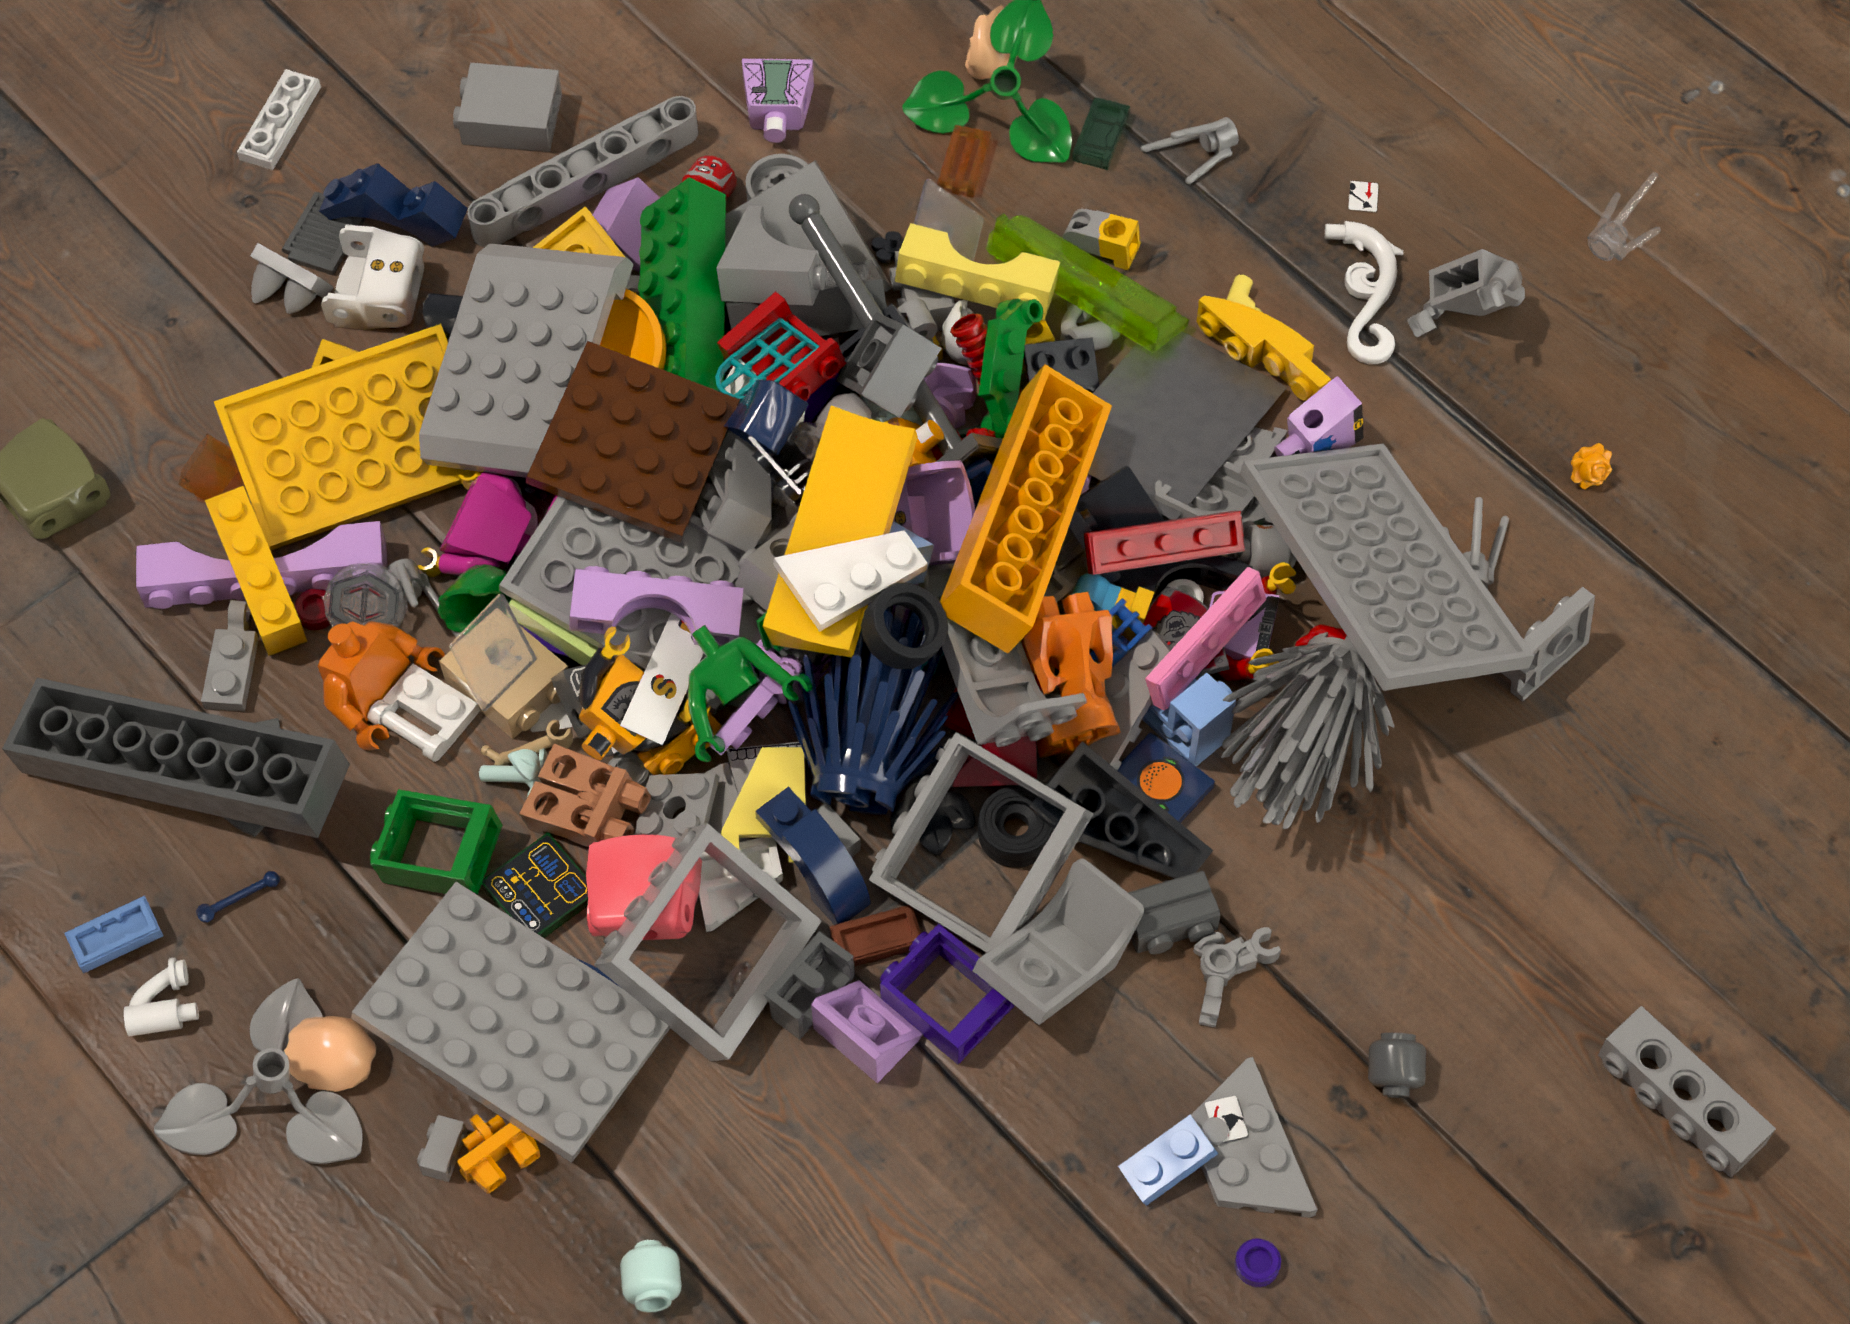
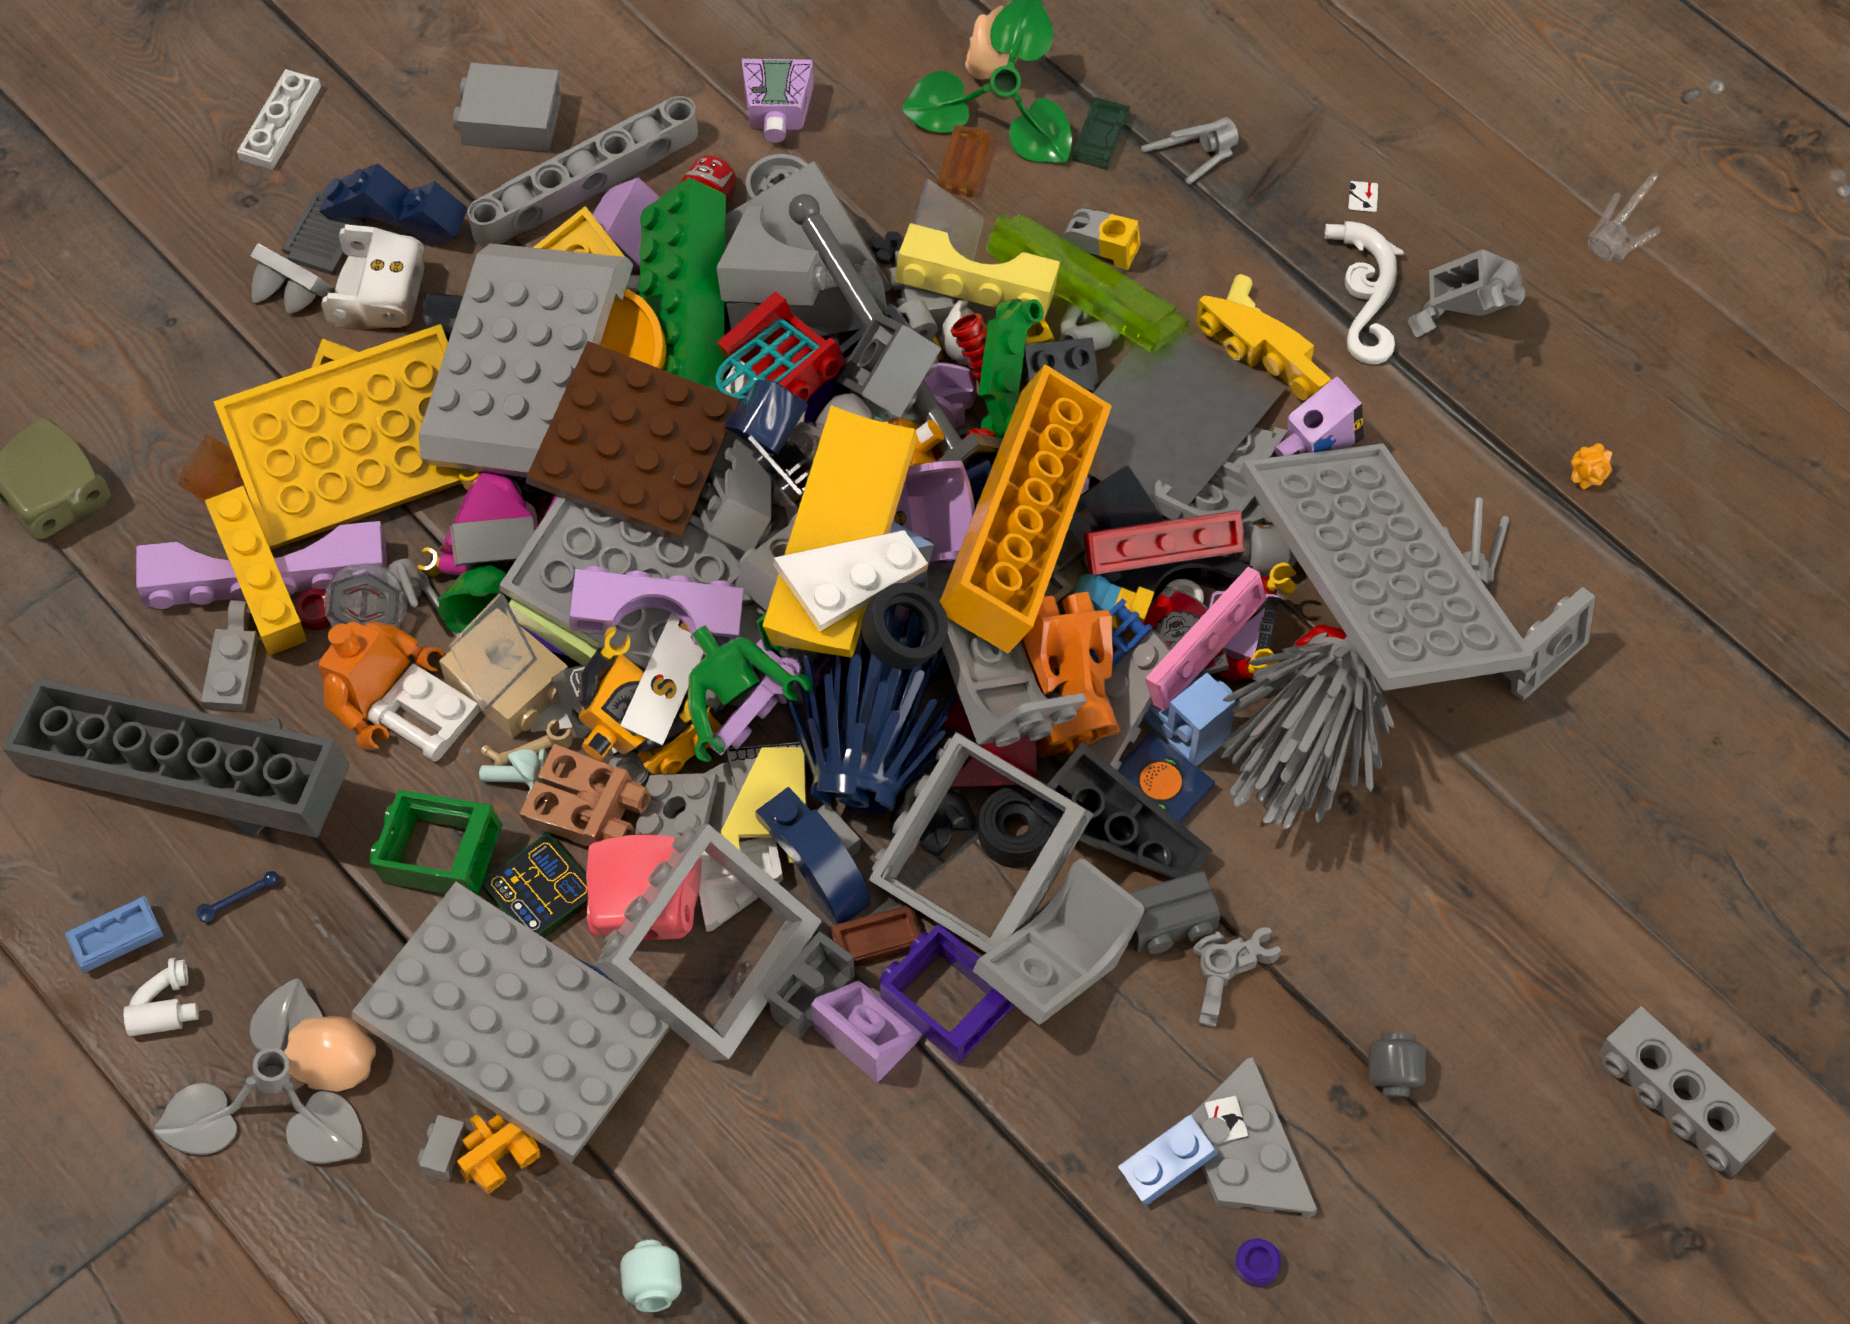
(490, 540): none -> light grey tile

